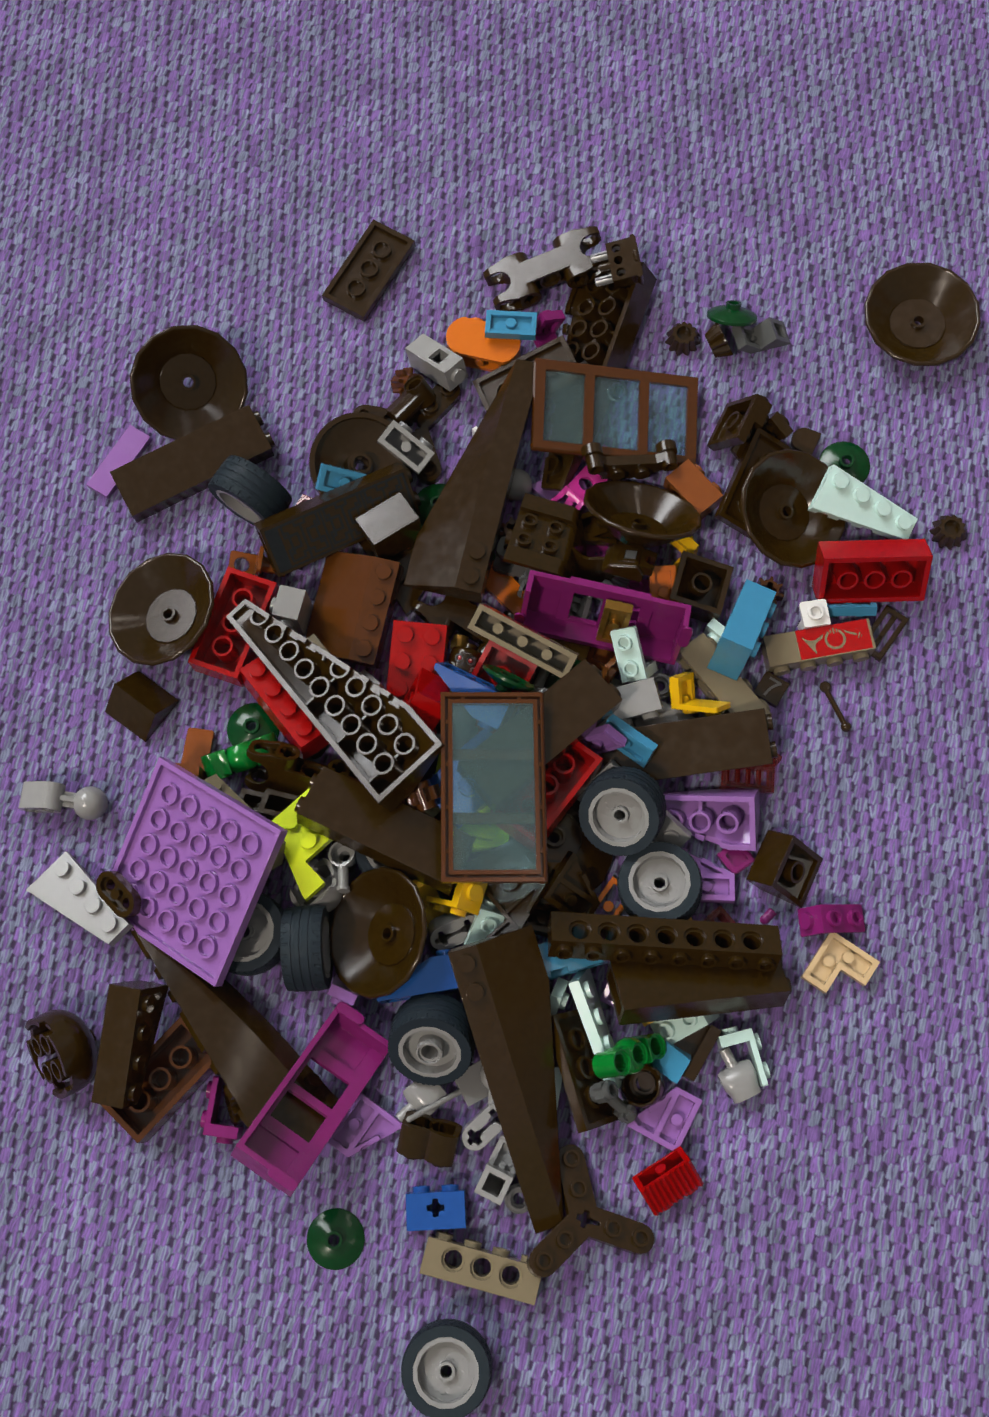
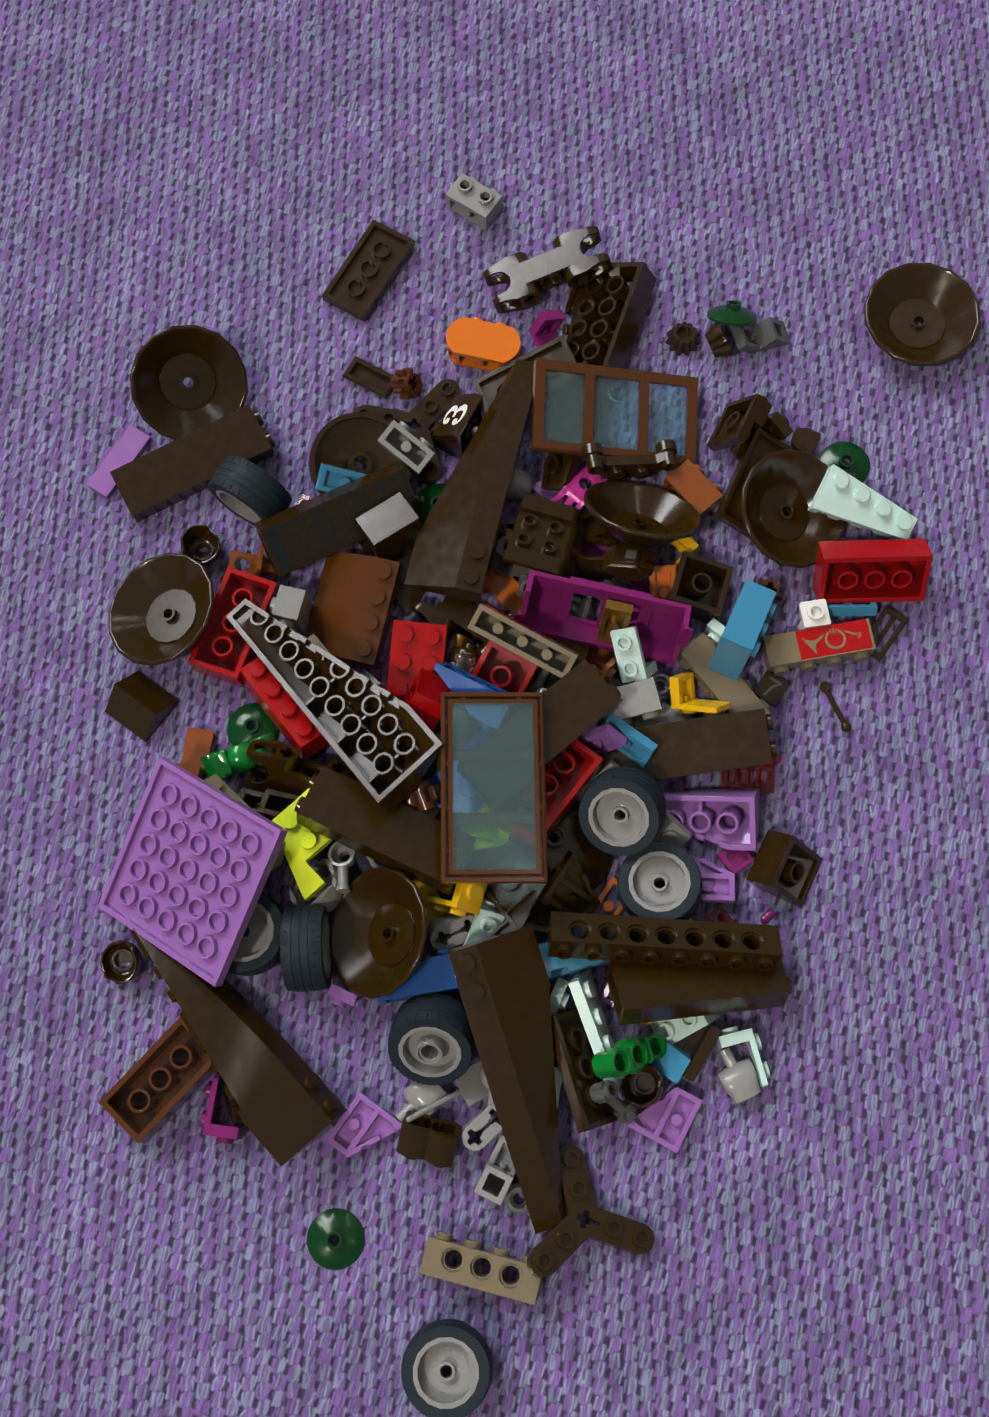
(50, 797): light grey beam -> none
(74, 895): wing -> none
(75, 1047): dark brown cylinder -> none
(117, 953): none -> dark brown hair
(122, 898): dark brown plate -> none
(127, 1041): dark brown wedge -> none
(200, 537): none -> dark brown hair
(346, 1051): magenta piece -> none
(369, 377): none -> dark brown tile
(415, 397): dark brown piece -> none
(421, 1218): blue brick -> none
(436, 362): light grey brick -> none
(455, 428): none -> dark brown slope
(474, 201): none -> light grey brick
(507, 681): dark green dish -> none
(511, 325): dark azure plate -> none
(623, 263): dark brown piece -> none
(668, 1181): red brick -> none
(831, 919): magenta bracket -> none
(838, 955): tan plate -> none
(948, 531): dark brown piece -> none

